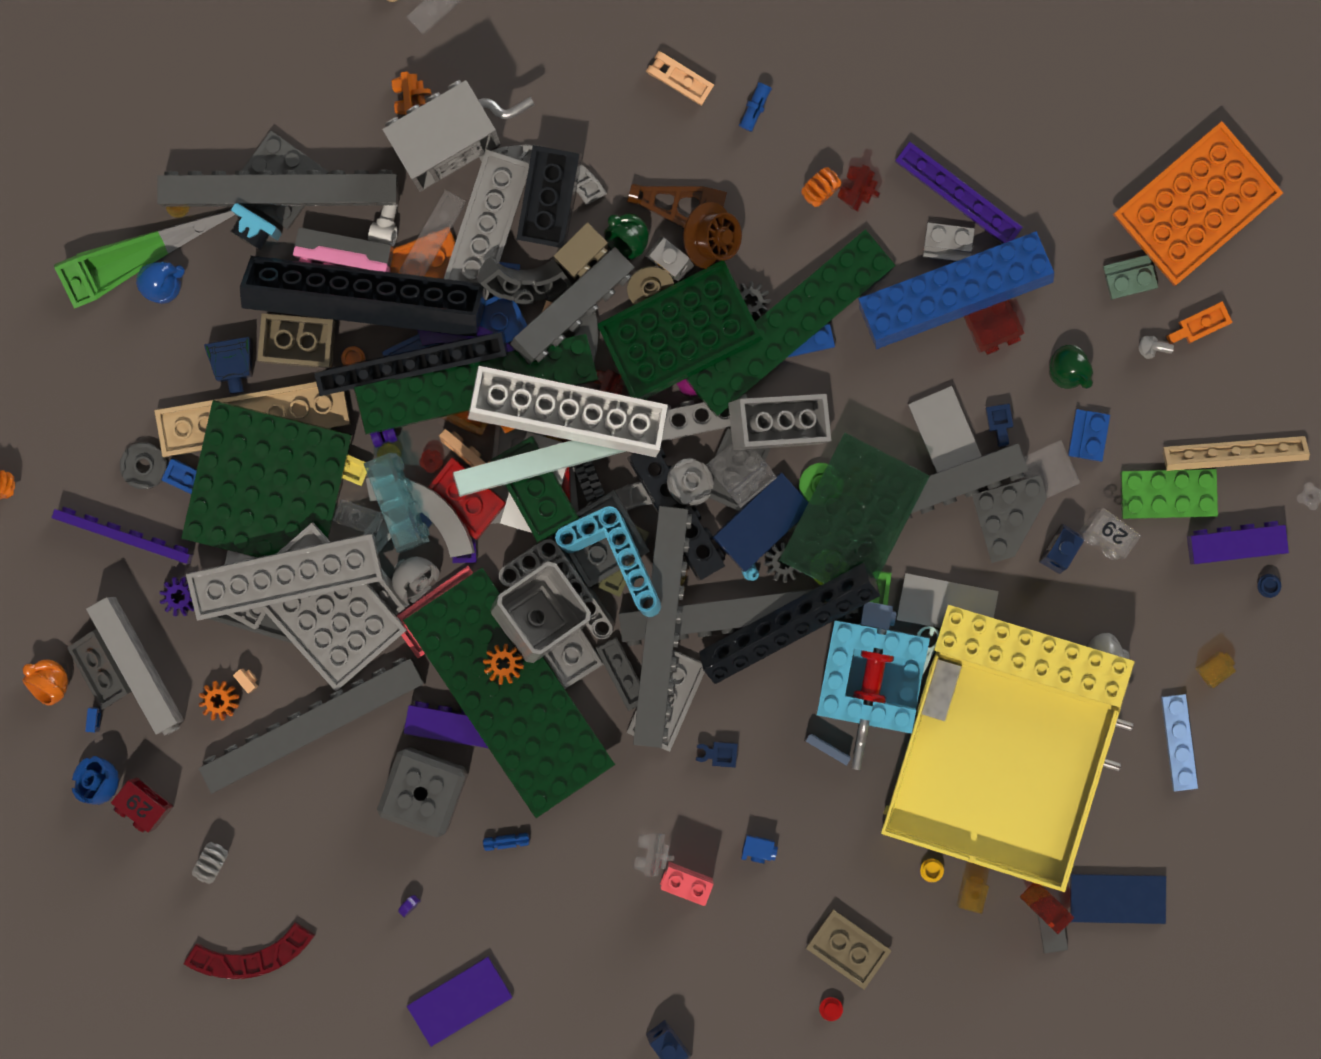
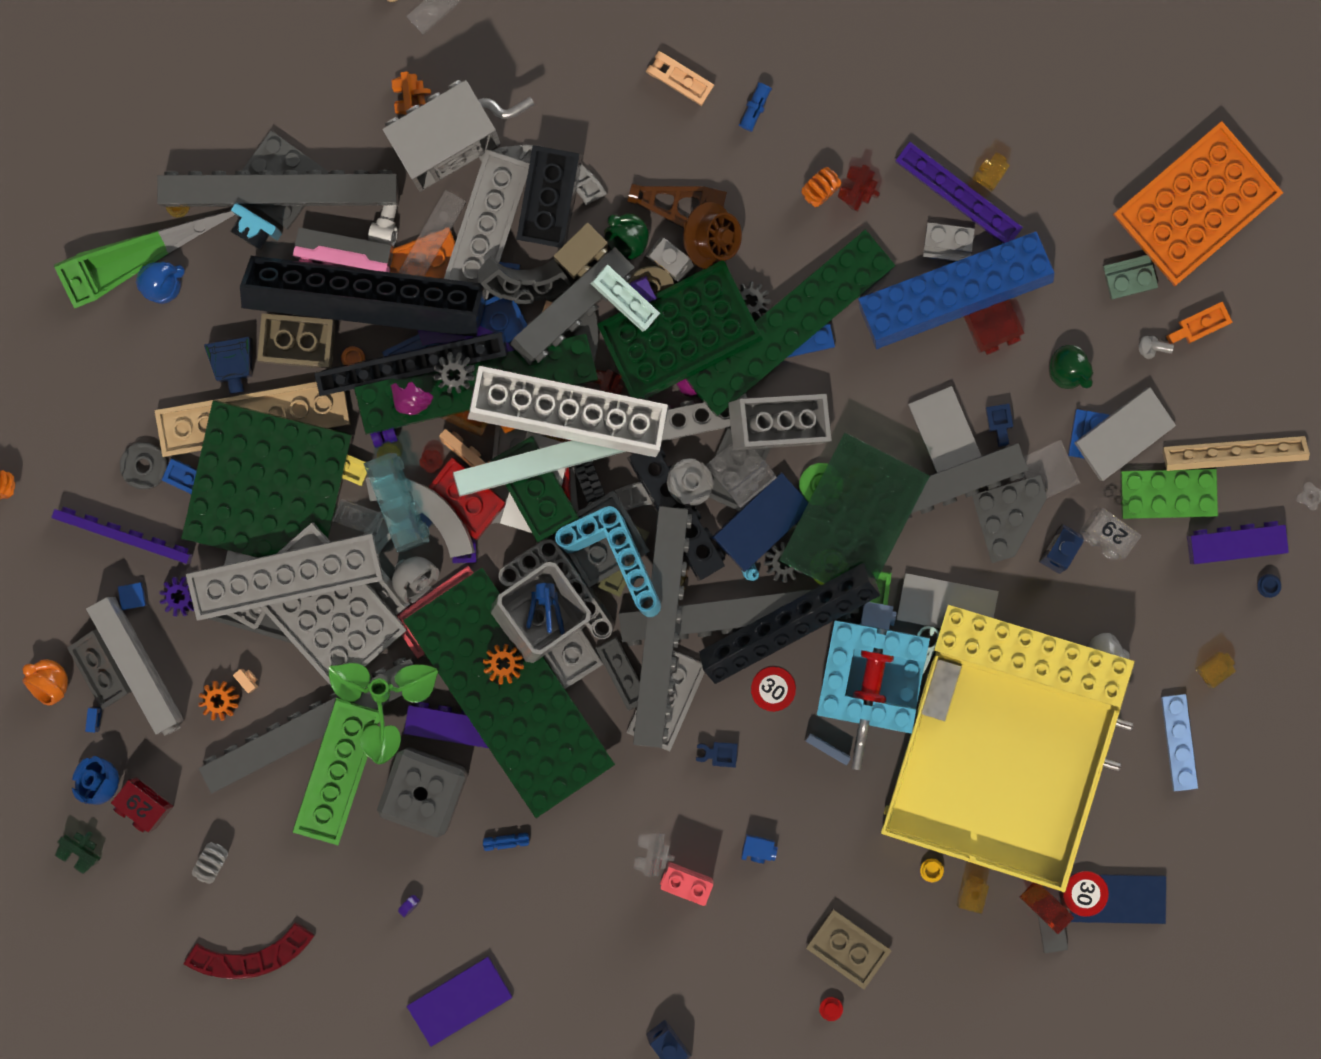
(69, 846): none -> clear green hips
(132, 596): none -> blue tile
(335, 773): none -> bright green plate
(351, 679): none -> bright green plant
(411, 399): none -> magenta hair
(453, 364): none -> dark grey gear
(546, 595): none -> blue plant
(625, 298): none -> light aqua plate
(644, 288): none -> dark purple tile
(773, 689): none -> red sticker
(992, 171): none -> clear yellow brick
(1086, 893): none -> sticker
(1125, 434): none -> light grey tile

